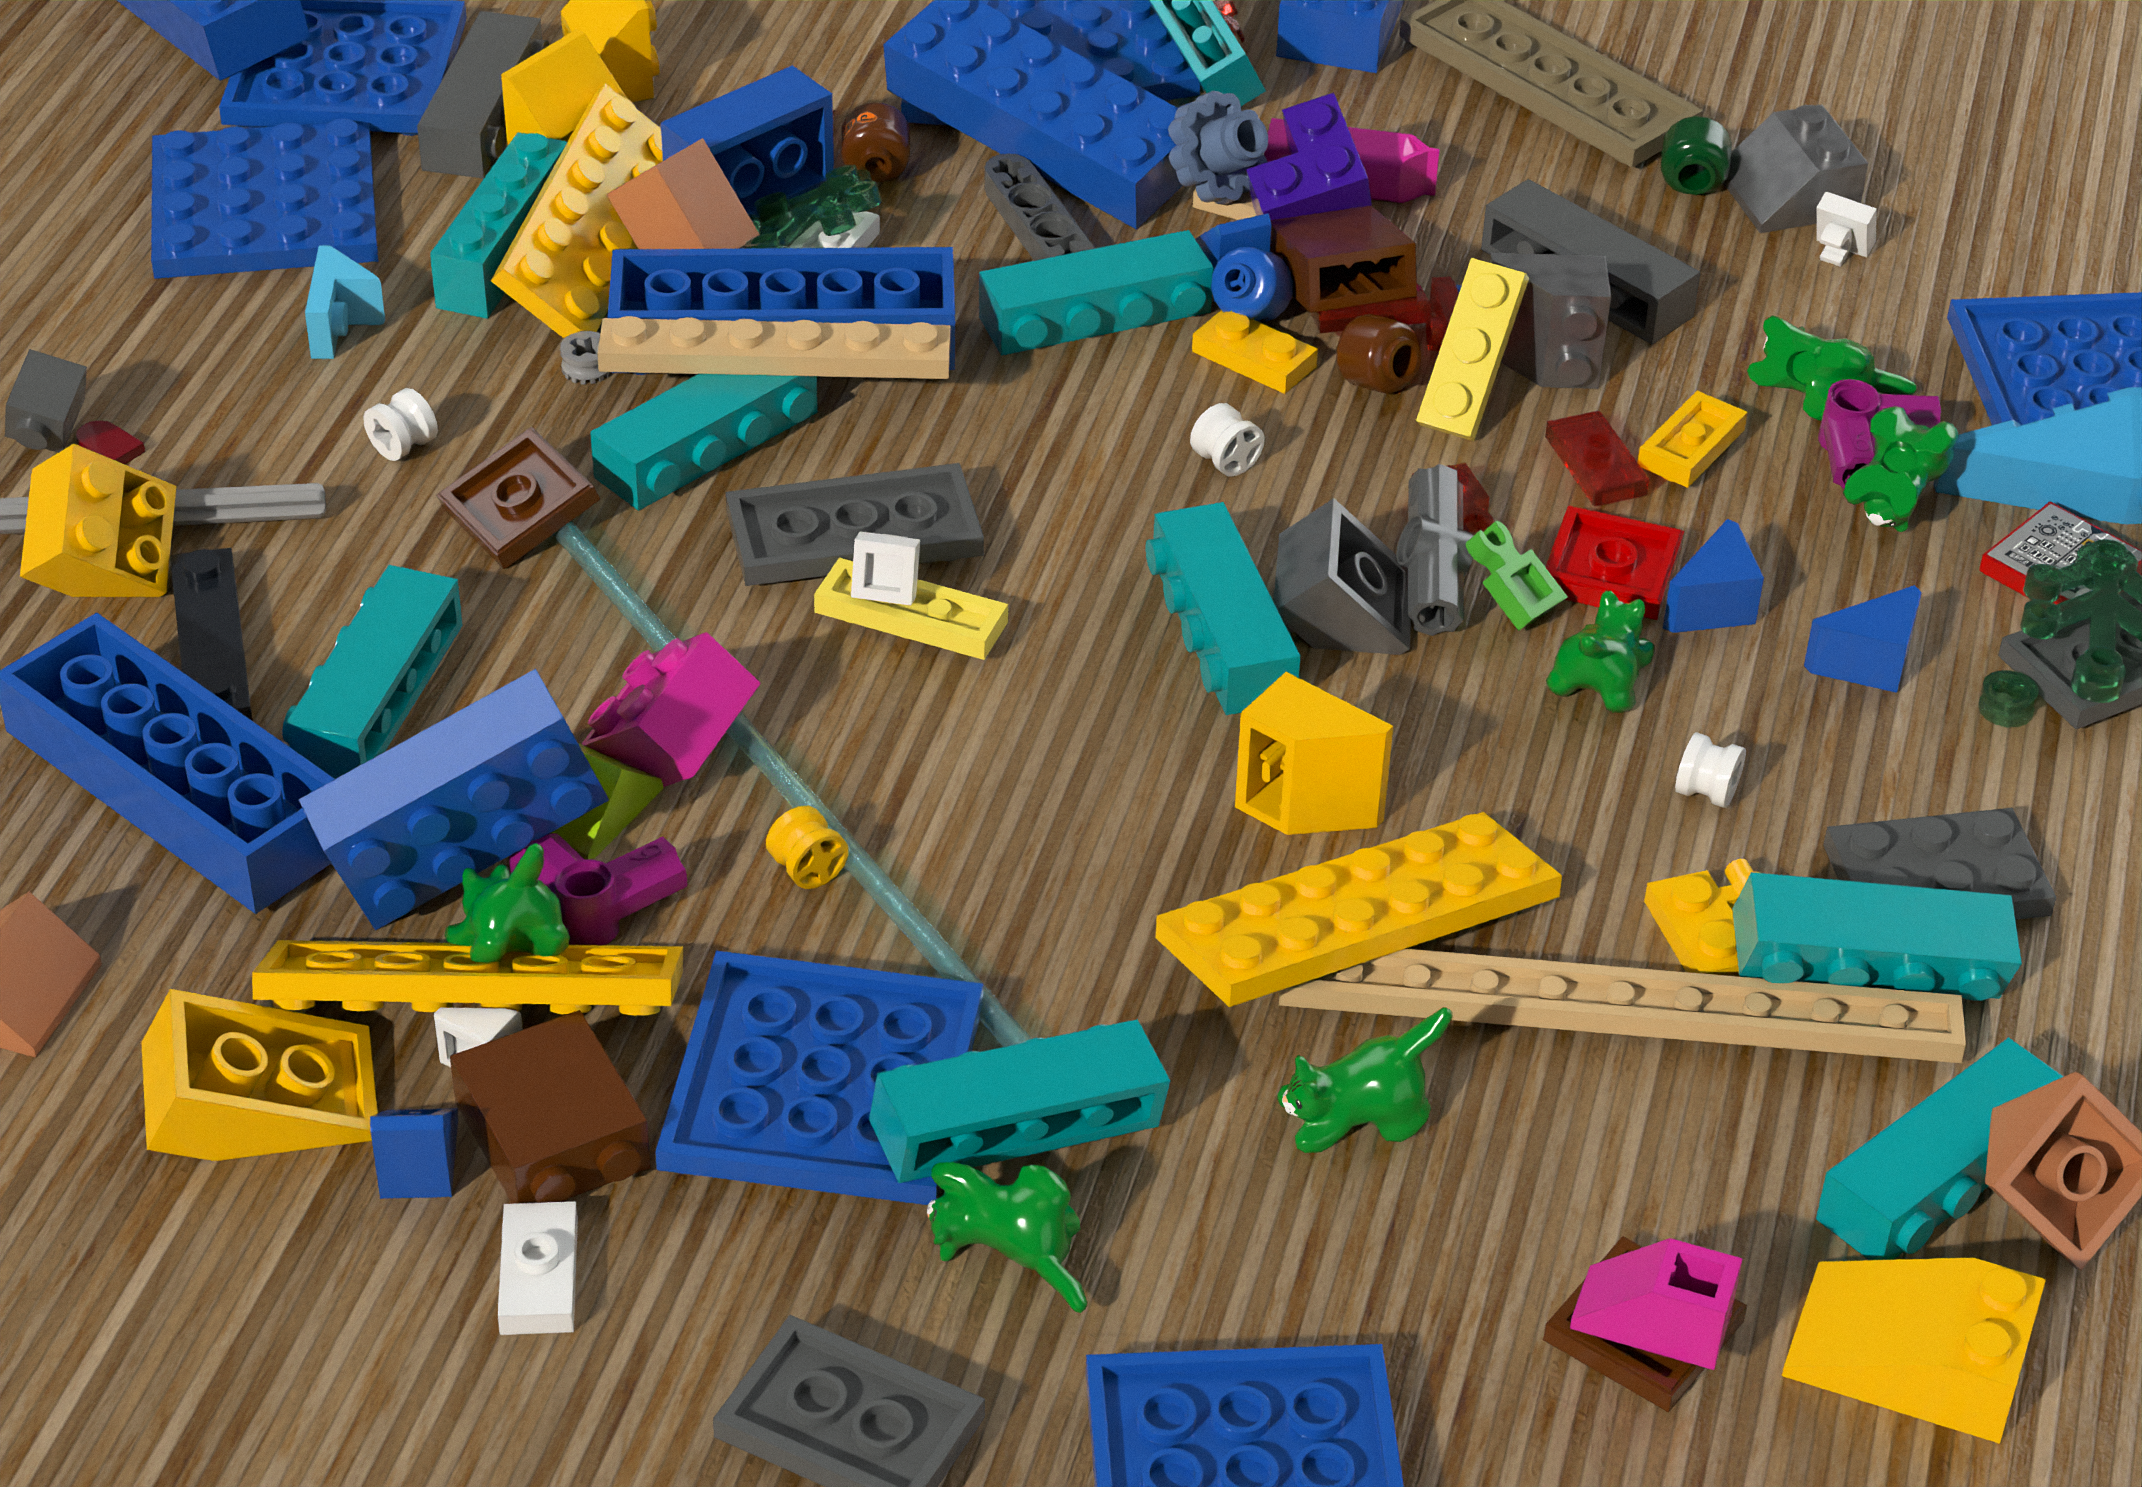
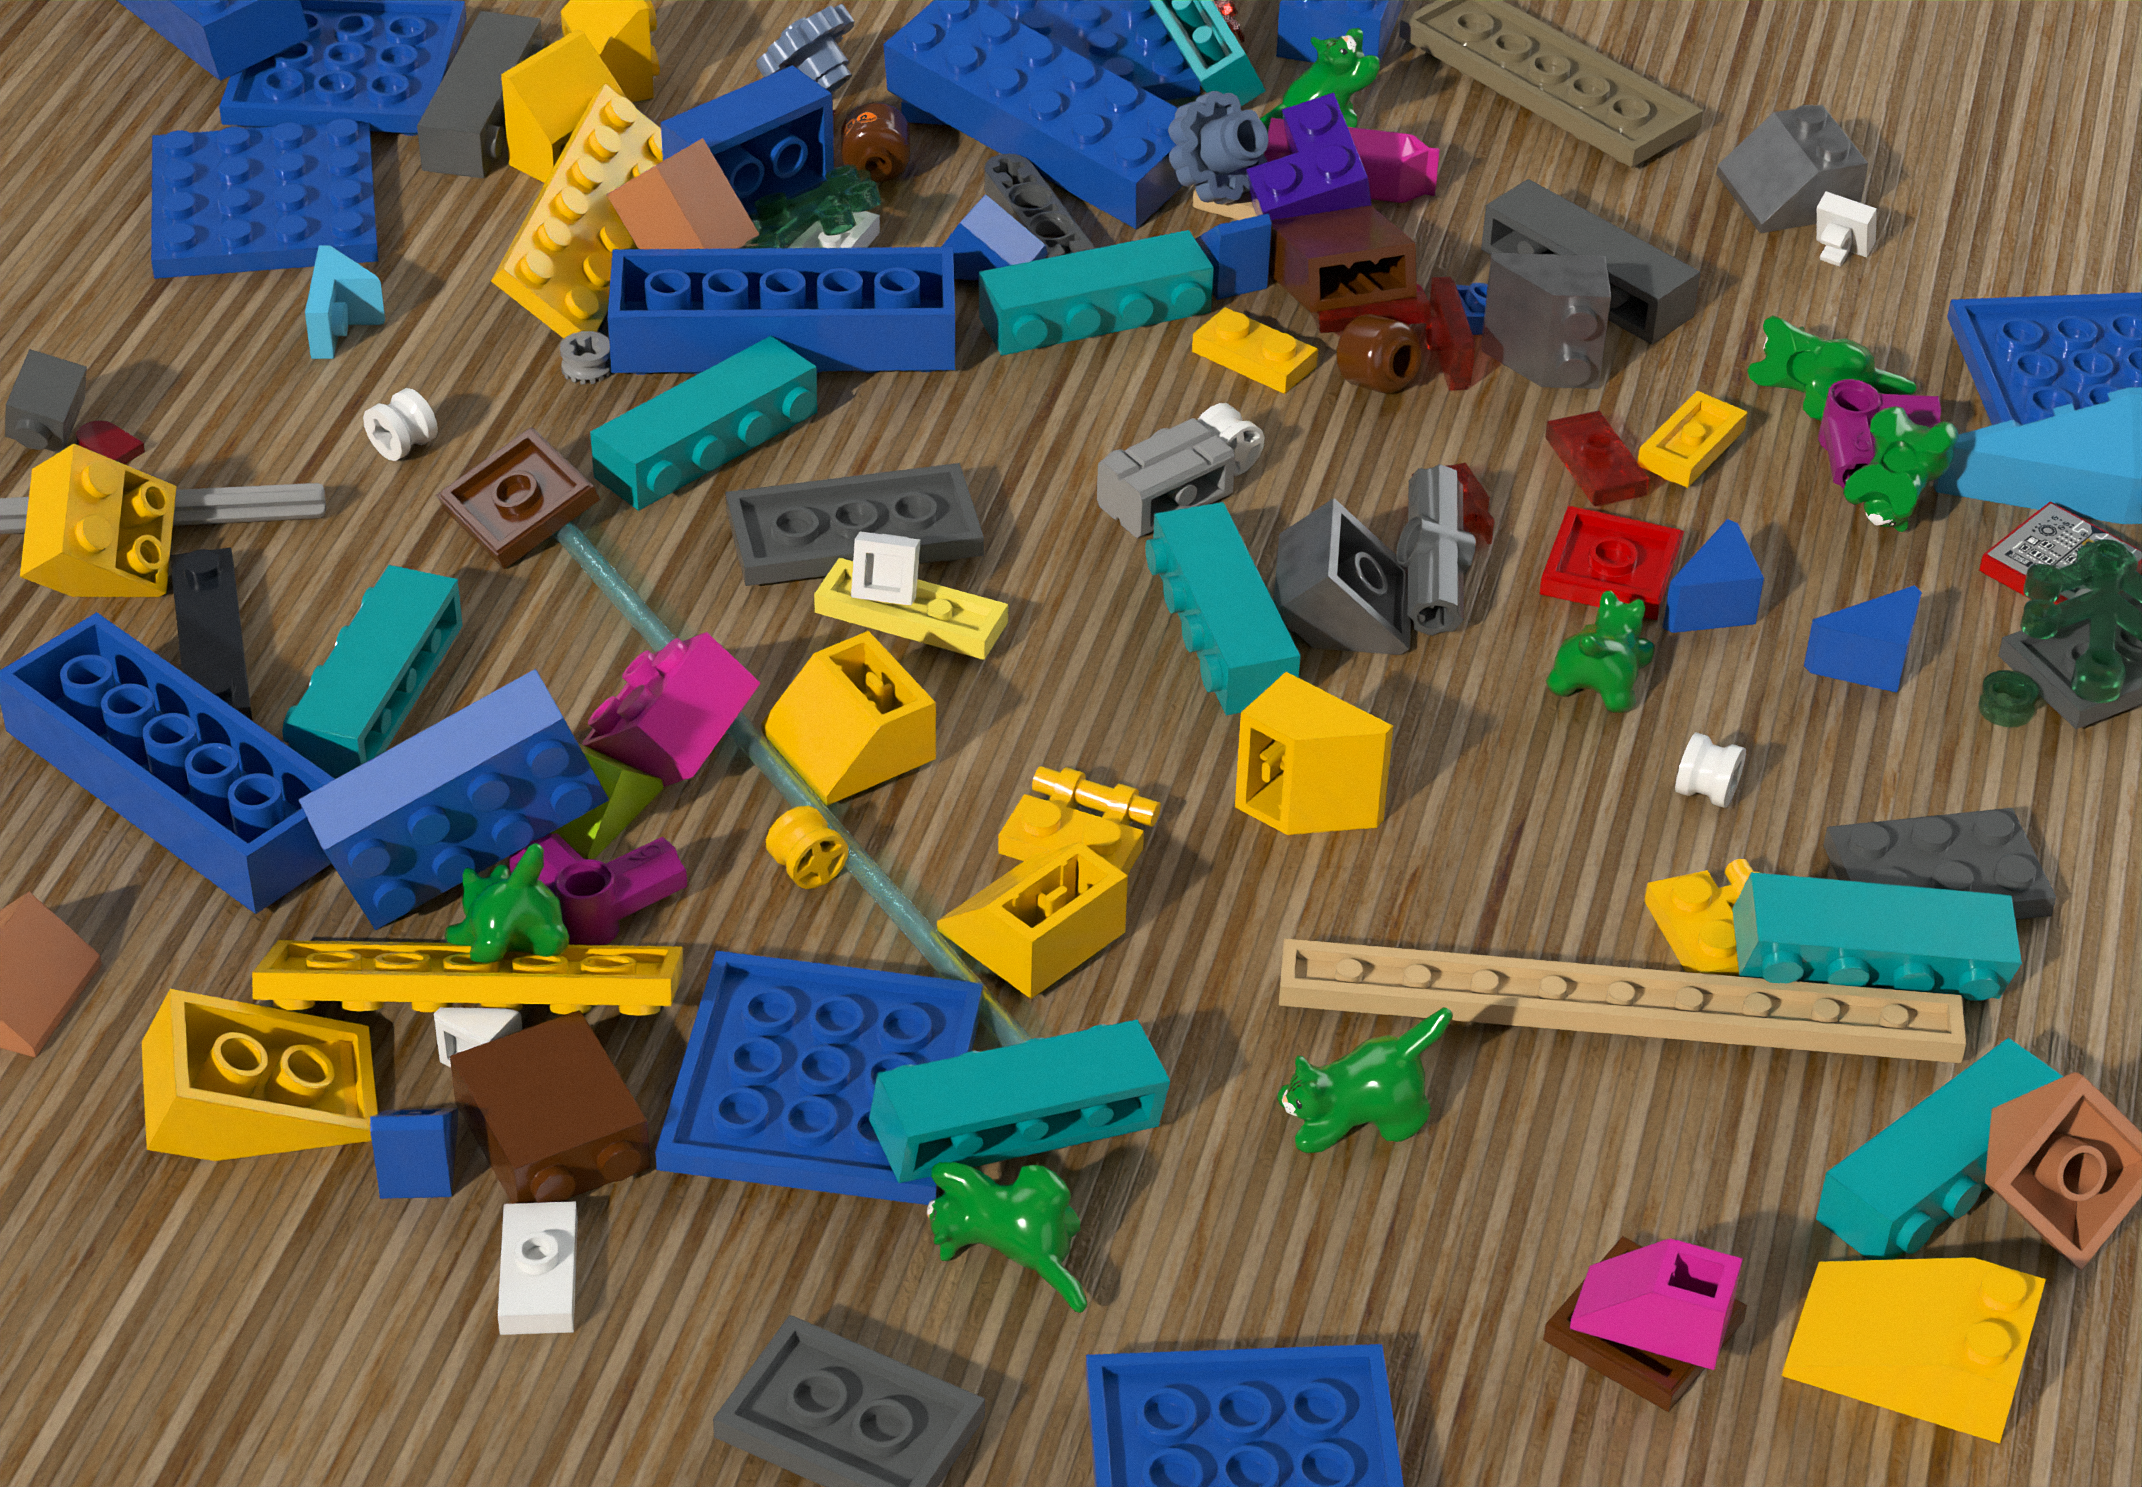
(487, 225): teal brick -> none
(774, 348): tan plate -> none
(812, 48): none -> sand blue plant
(852, 720): none -> yellow slope
(991, 240): none -> slope
(1042, 917): none -> yellow slope
(1055, 823): none -> yellow plate
(1164, 474): none -> light grey brick
(1252, 284): blue head -> none
(1338, 70): none -> green animal
(1356, 908): yellow plate -> none
(1472, 349): light yellow plate -> none
(1516, 581): bright green plate -> none
(1696, 155): dark green head -> none

